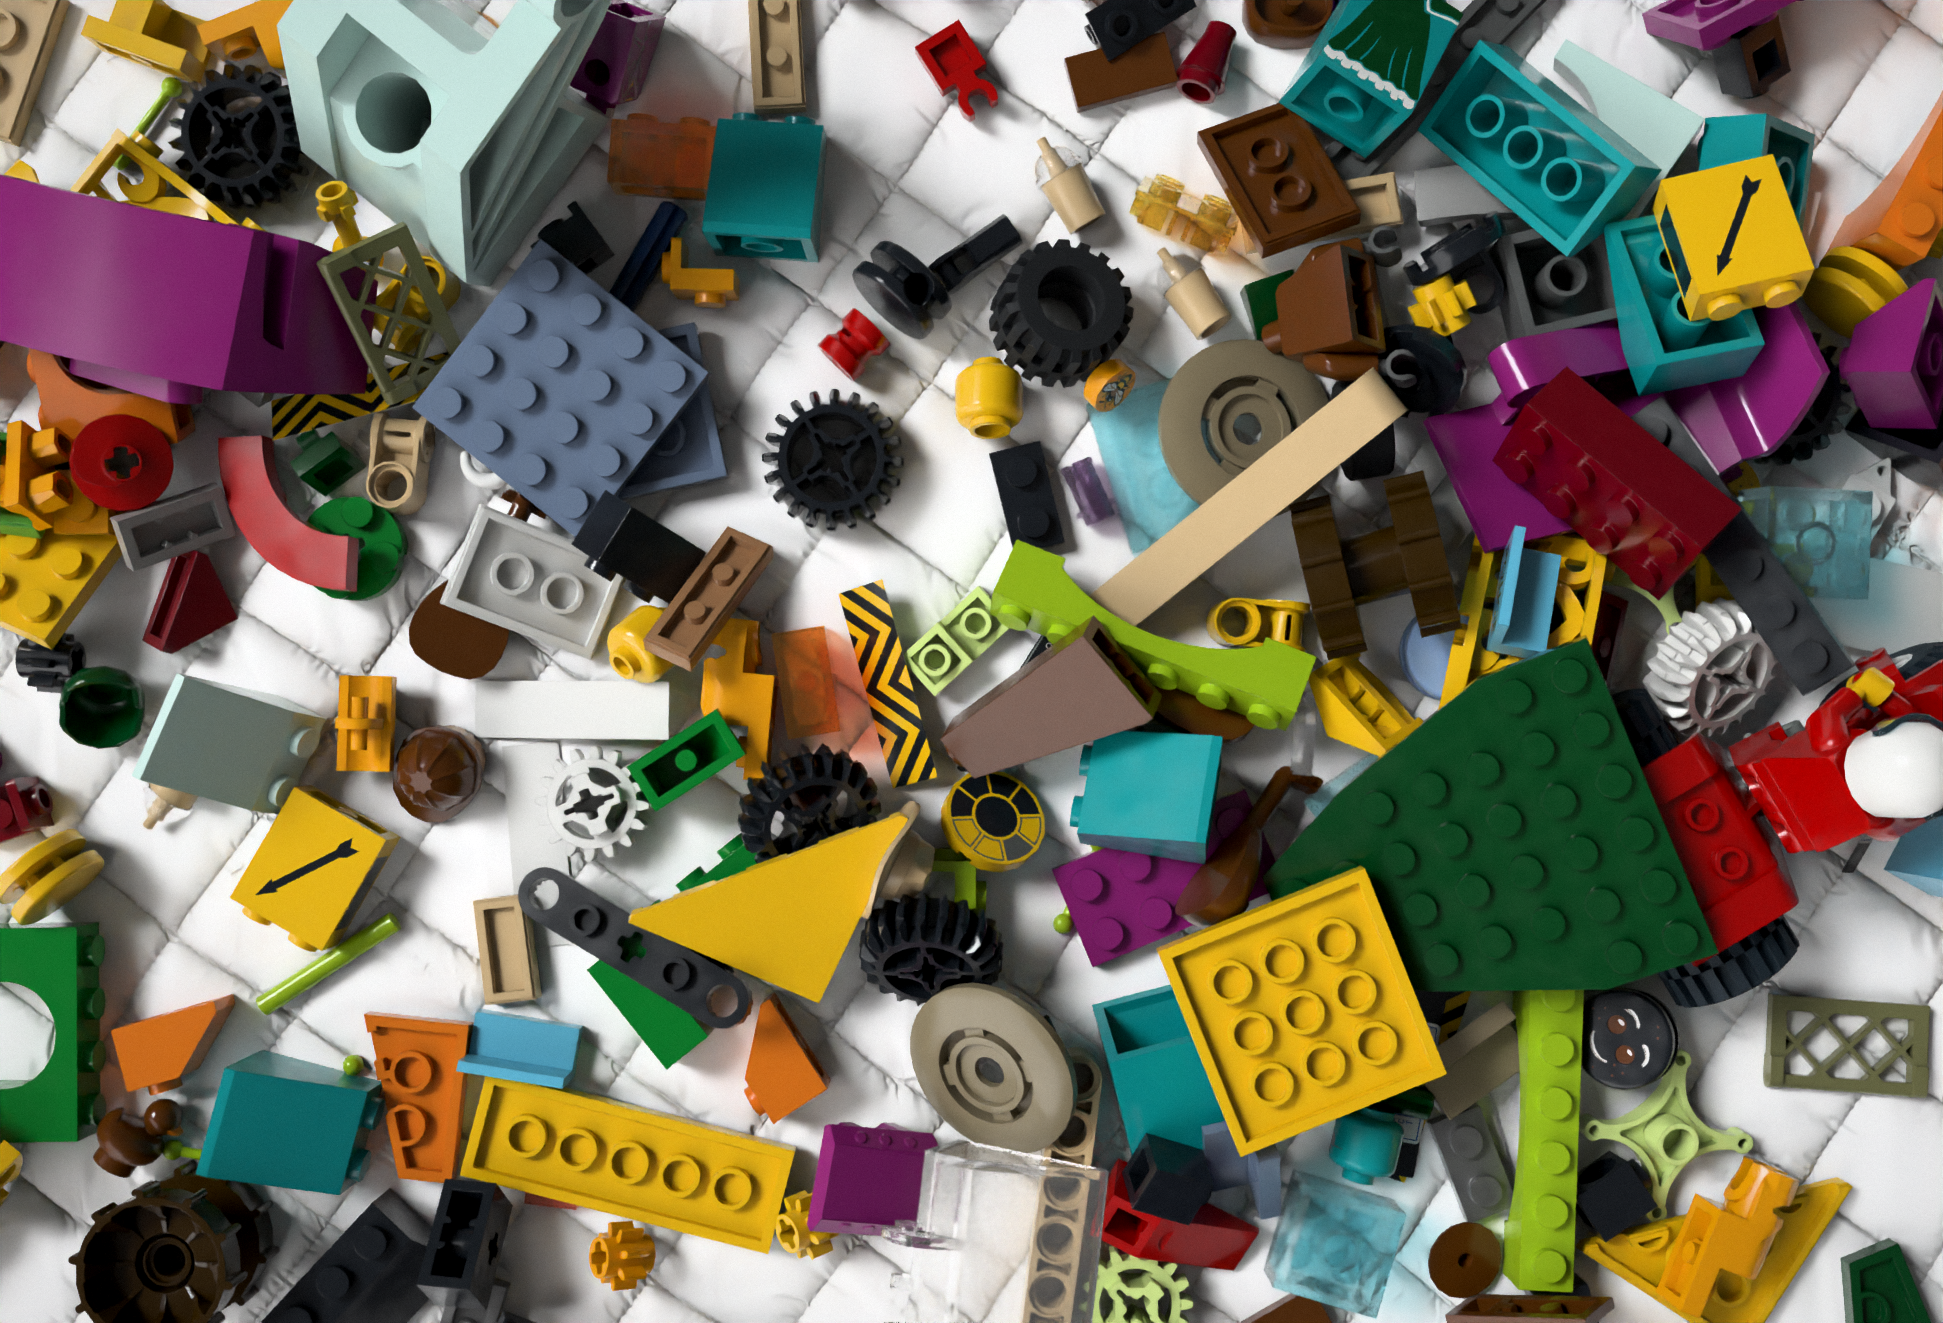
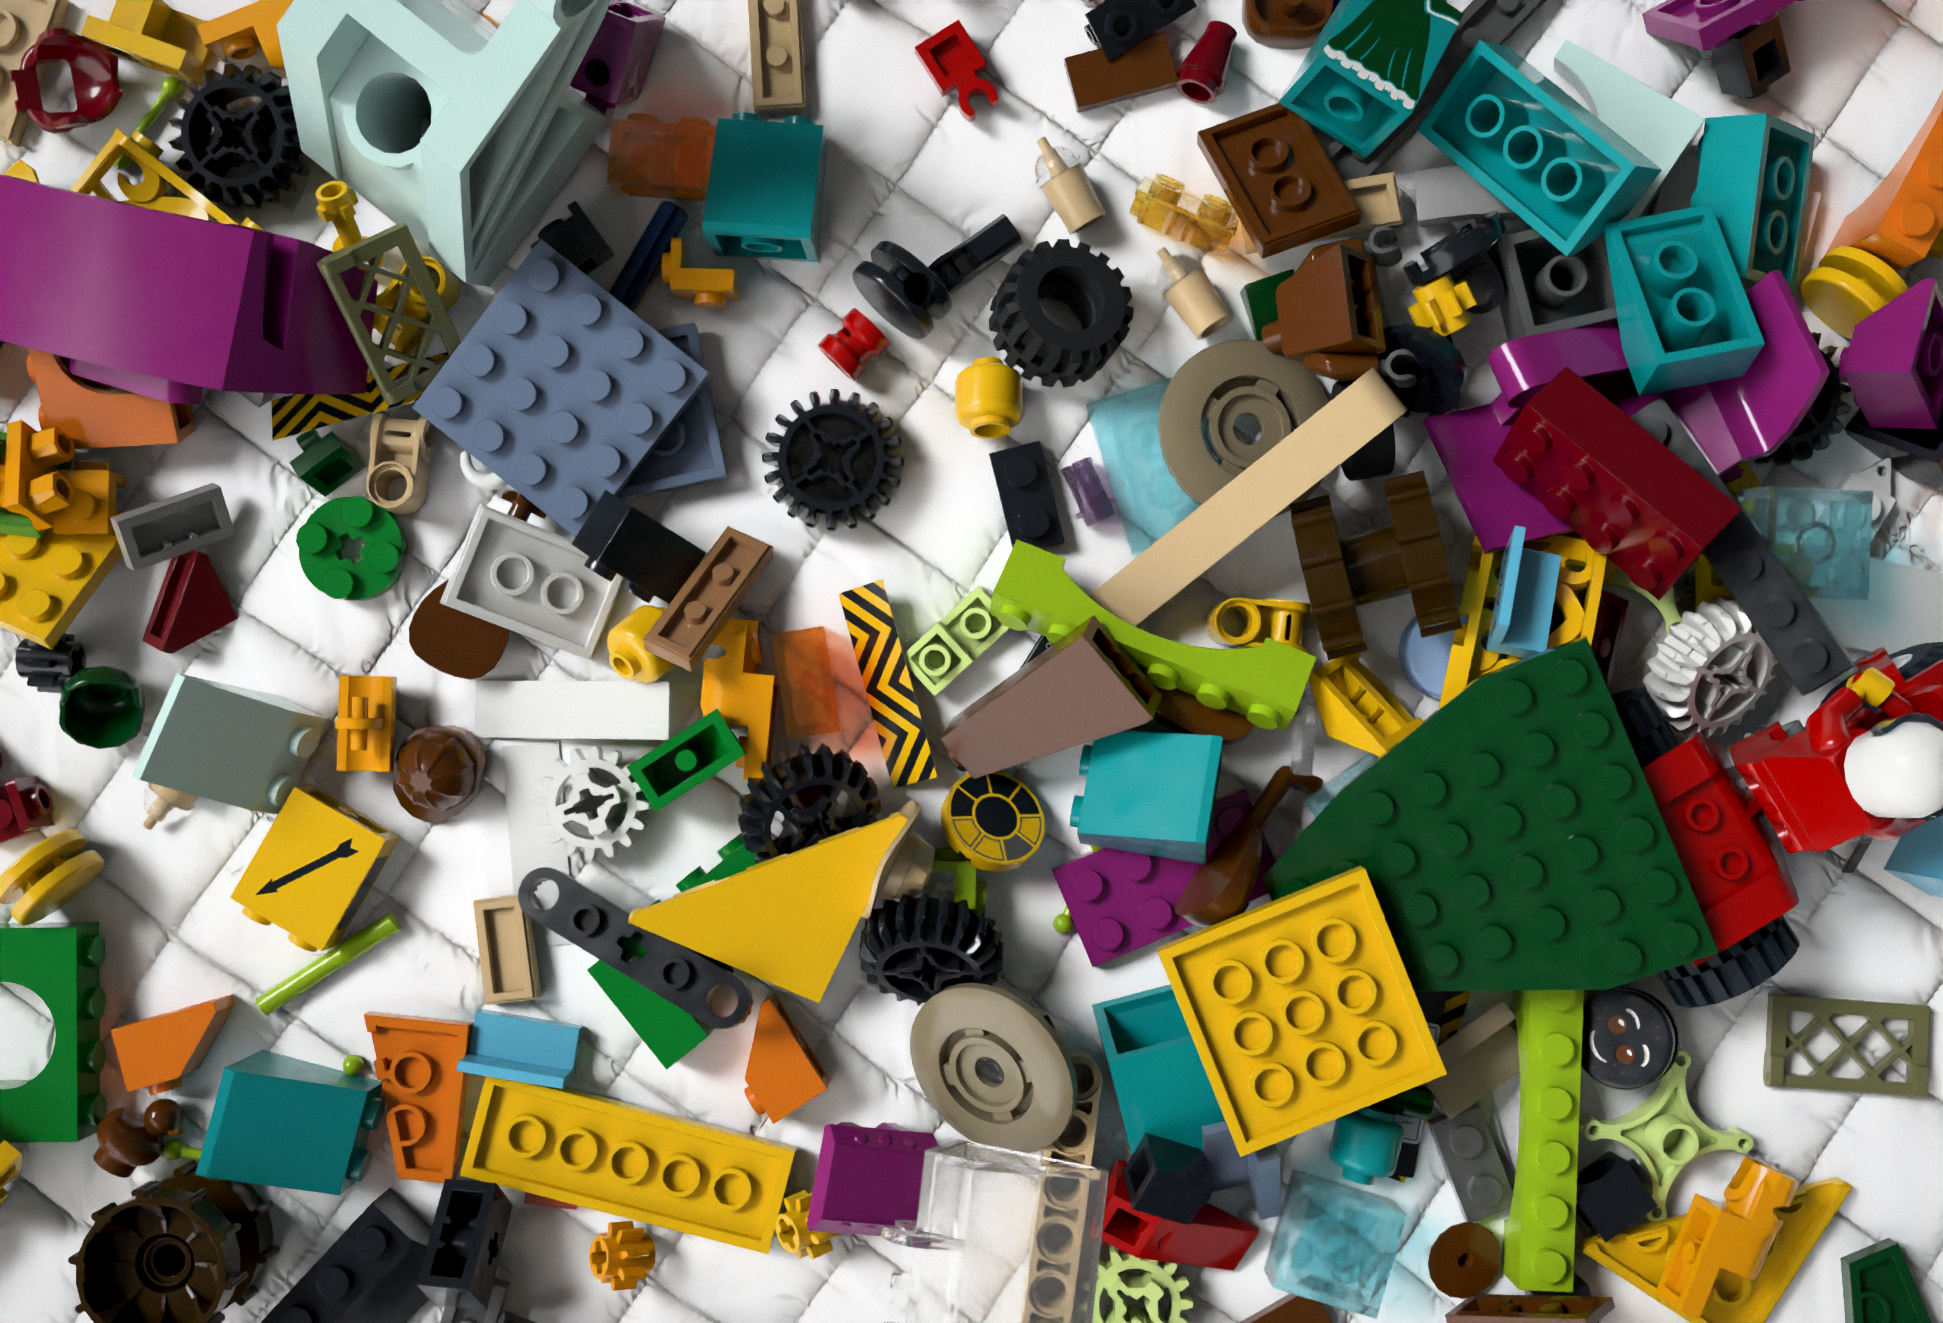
(92, 75): none -> dark red helmet
(97, 443): red piece -> none
(273, 527): tile -> none
(1109, 385): light orange tile -> none
(1732, 239): yellow brick -> none

